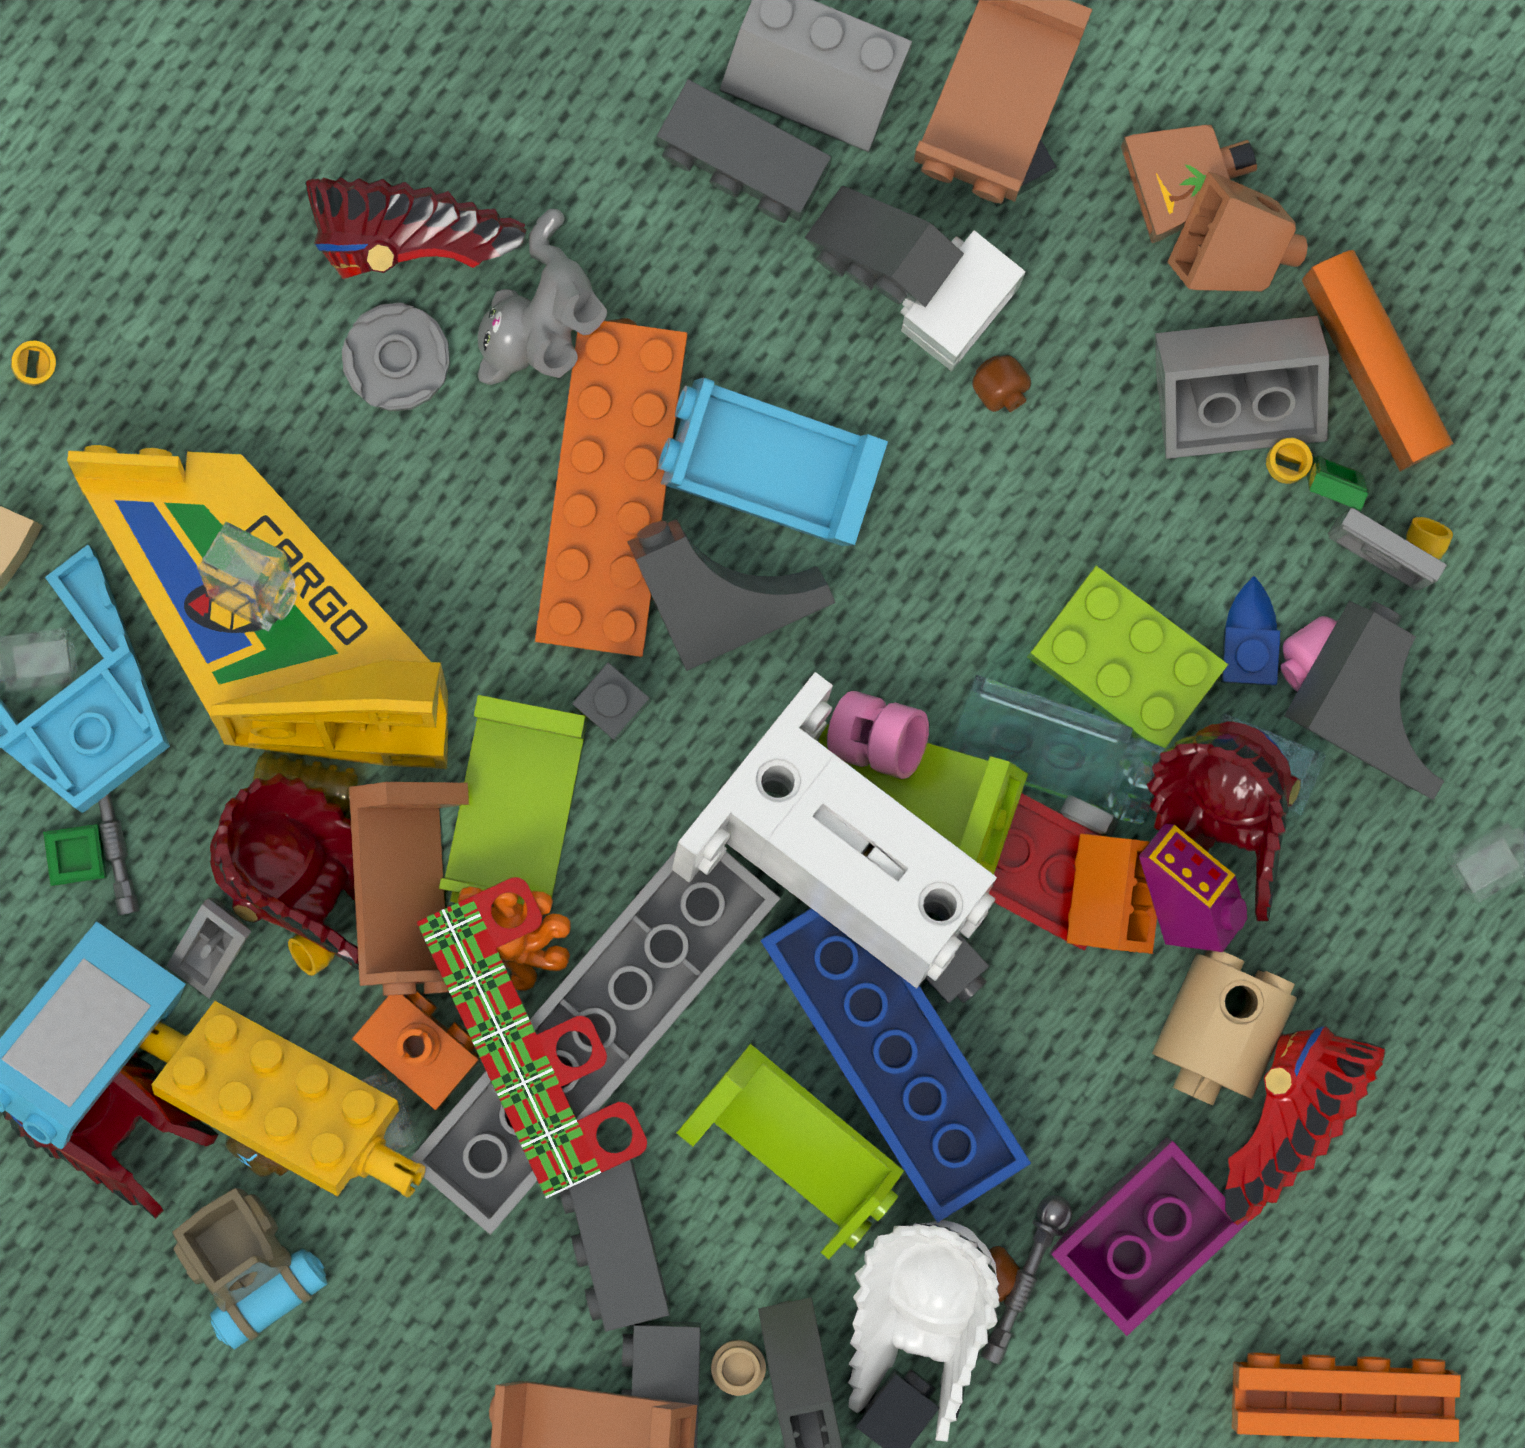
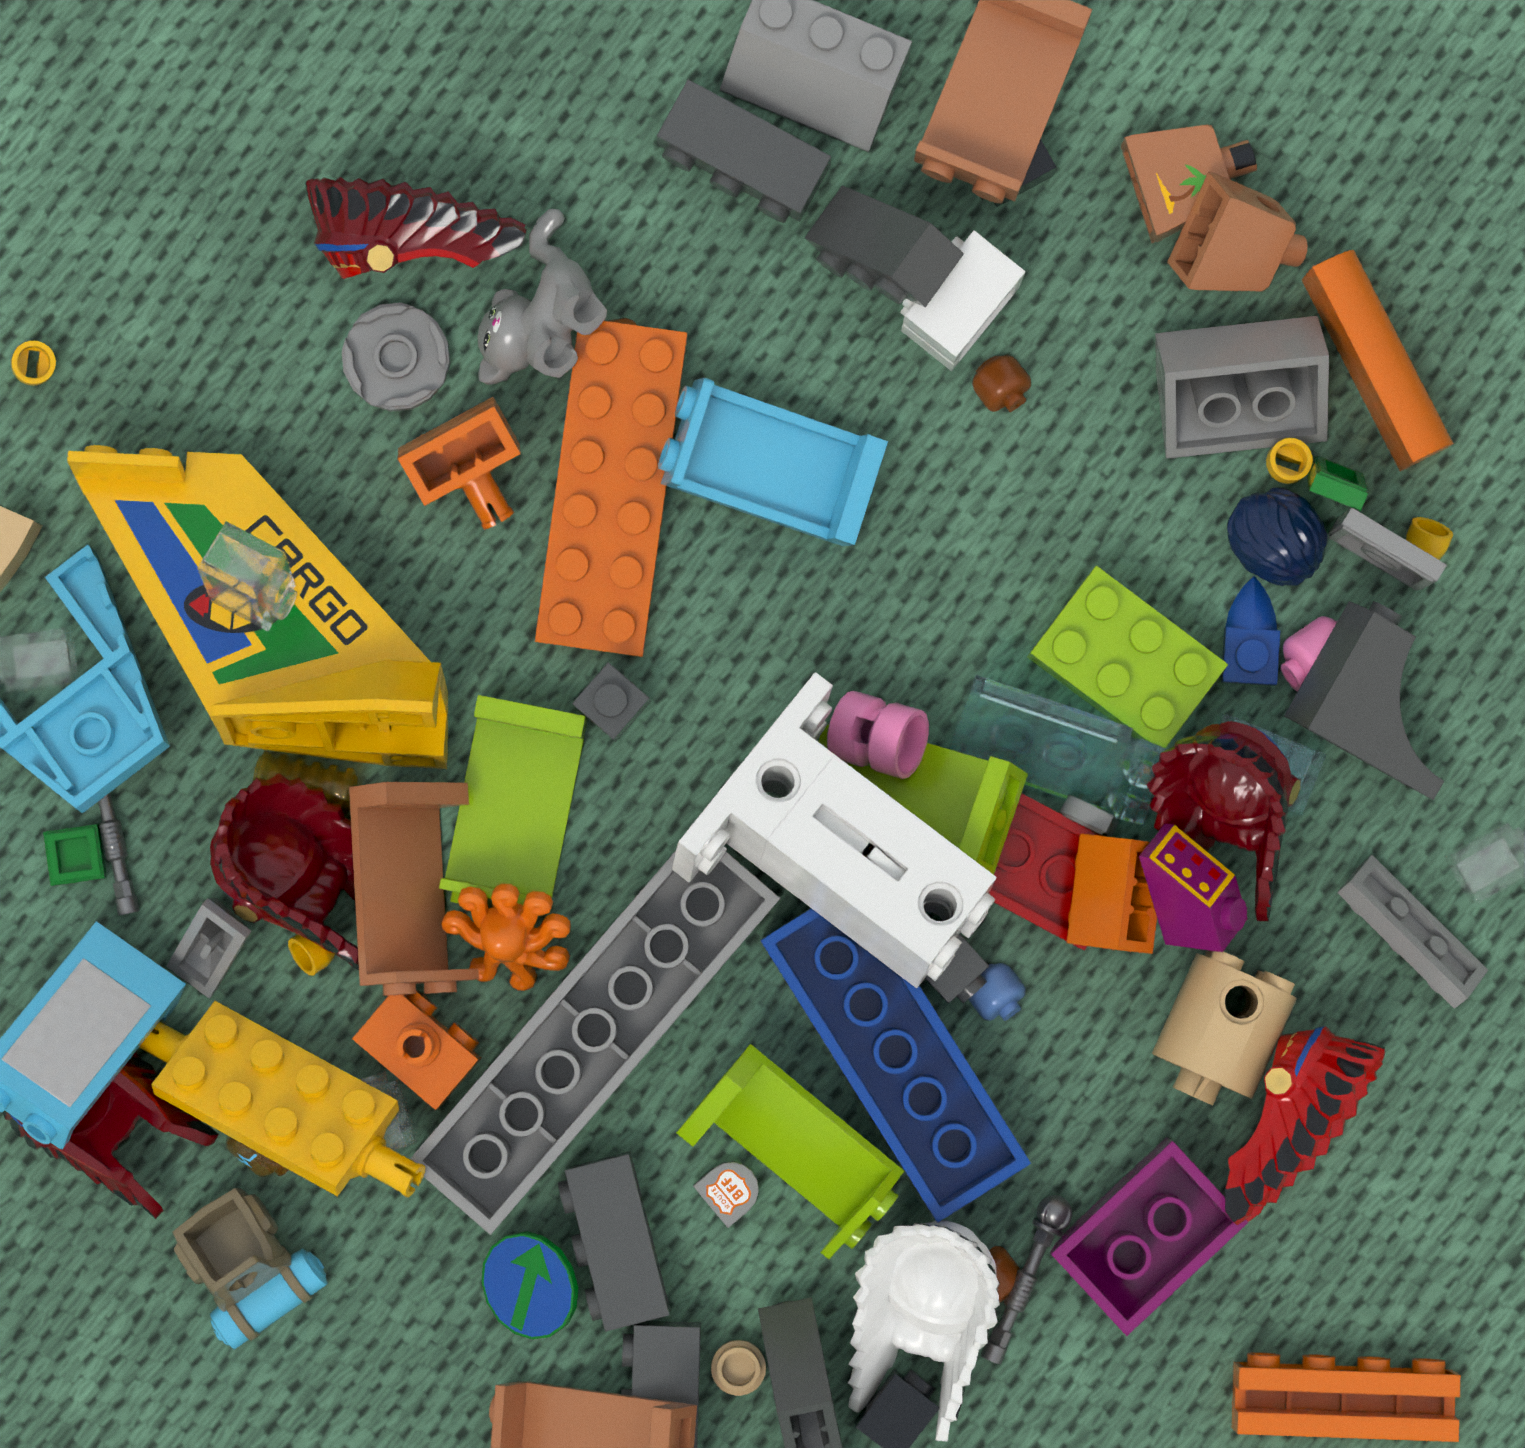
(462, 457): none -> orange brick
(515, 1057): piece -> none
(529, 1285): none -> blue piece
(715, 607): dark grey arch -> none
(729, 1190): none -> tile
(999, 993): none -> medium blue piece
(1277, 536): none -> dark blue hair
(1413, 931): none -> light grey plate

